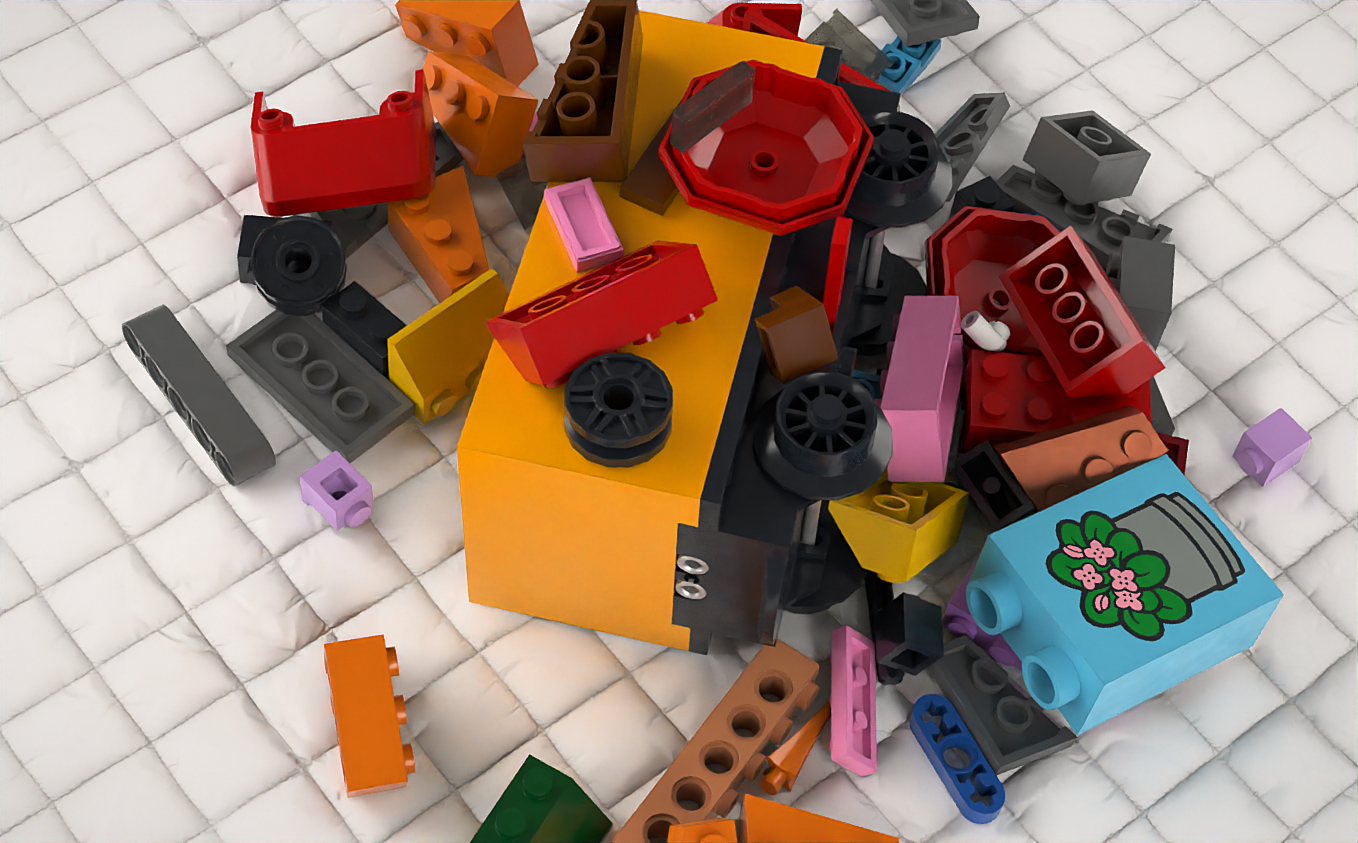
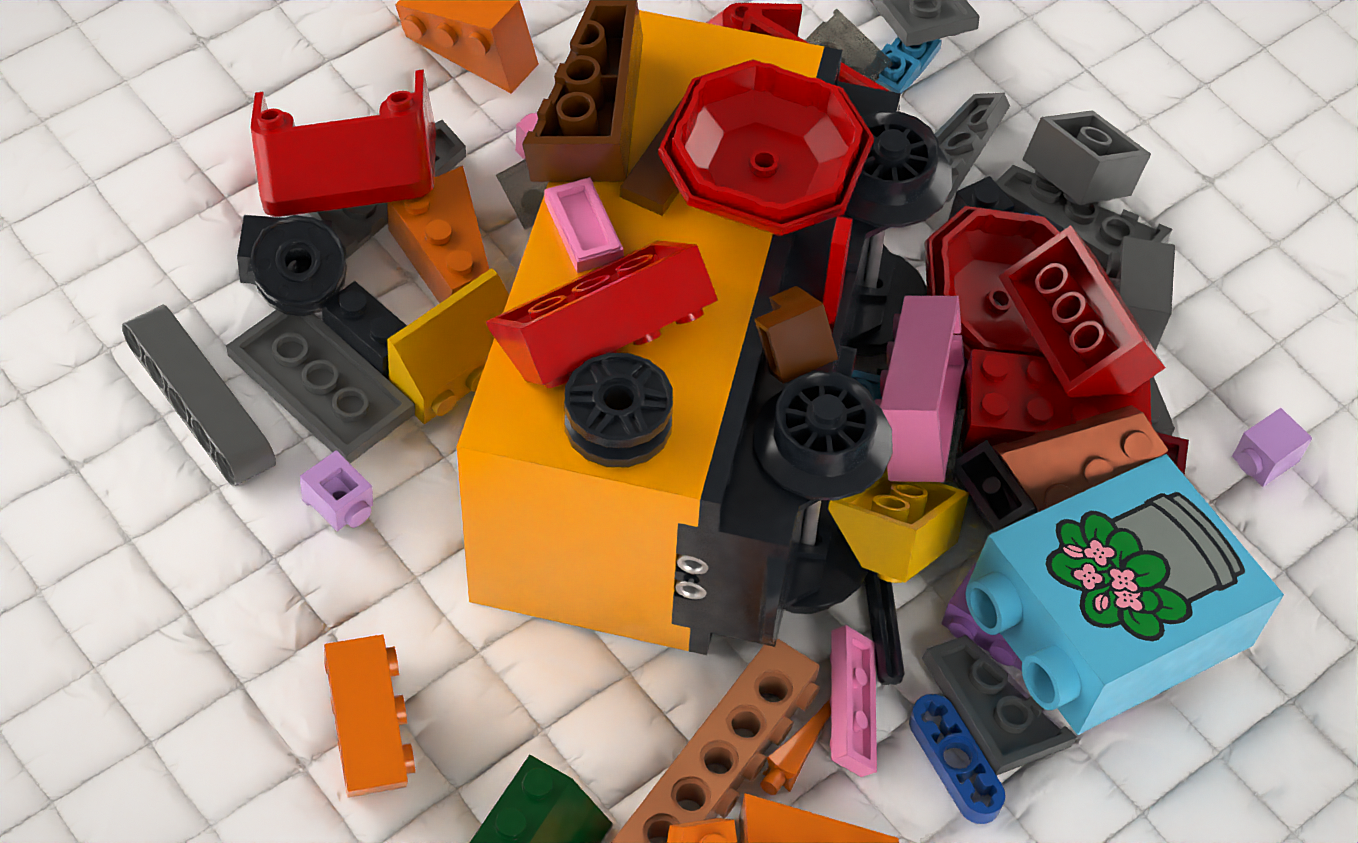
(479, 111): orange wedge -> none
(712, 106): clear smoke tile -> none
(909, 634): black brick -> none
(987, 335): white arm -> none

